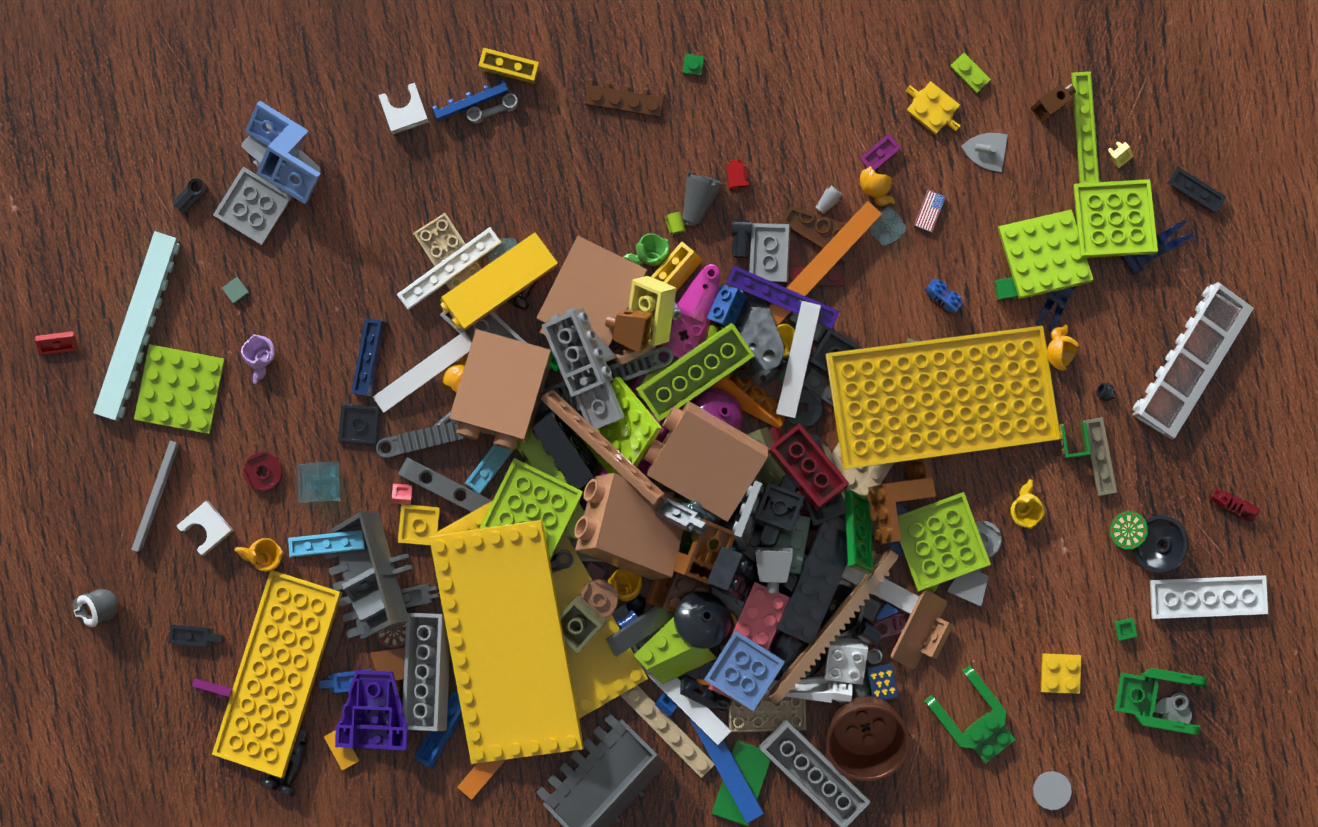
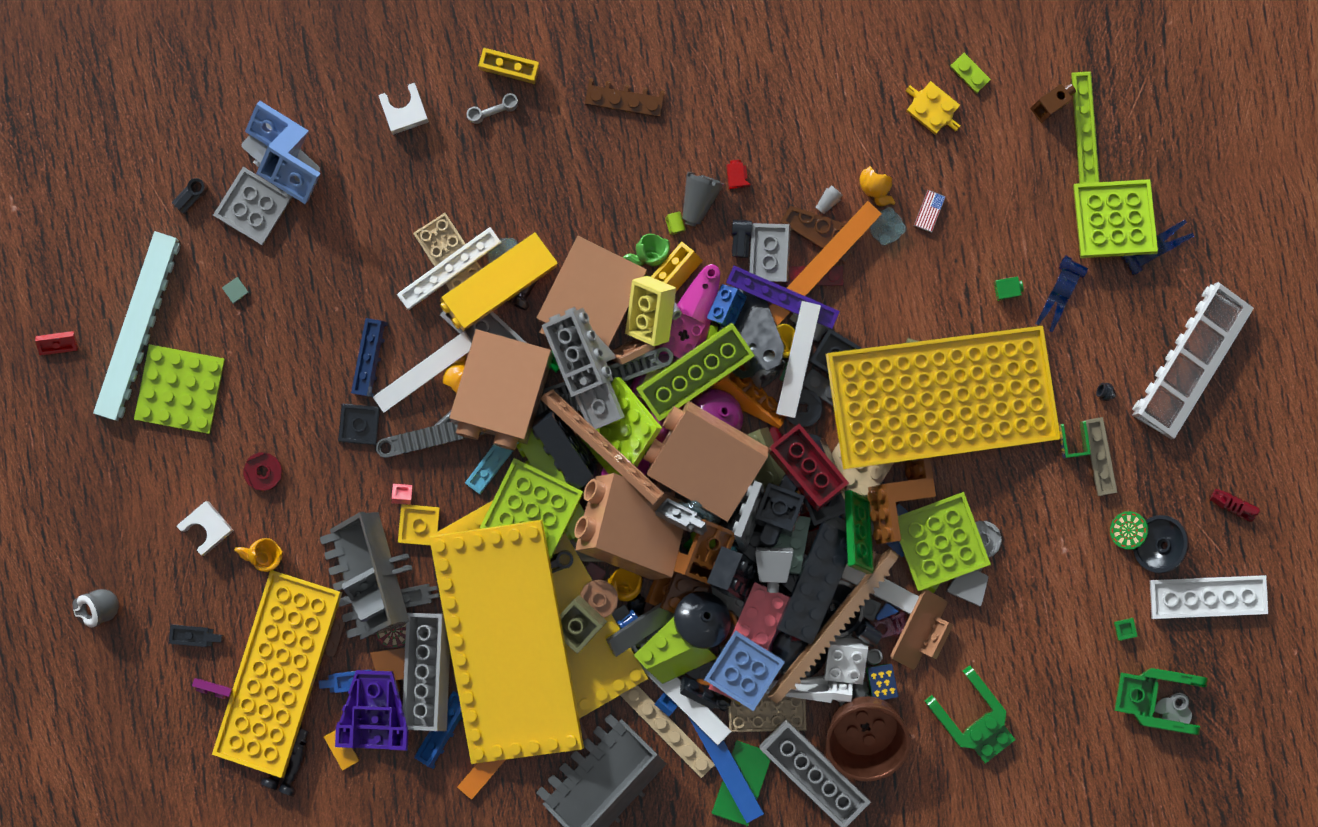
(155, 496): light grey tile -> none
(254, 357): lavender hair -> none
(318, 482): clear light blue slope -> none
(326, 543): medium azure tile -> none
(442, 485): dark grey beam -> none
(471, 101): blue hinge -> none
(631, 328): dark orange torso -> none
(693, 64): green plate -> none
(880, 152): magenta plate -> none
(951, 299): blue hinge -> none
(987, 150): light grey shield -> none
(1027, 508): yellow hair -> none
(1044, 254): lime plate -> none
(1052, 790): light grey tile -> none
(1060, 673): yellow plate -> none
(1061, 348): light orange hair -> none
(1121, 154): light yellow tile -> none
(1196, 189): black plate -> none

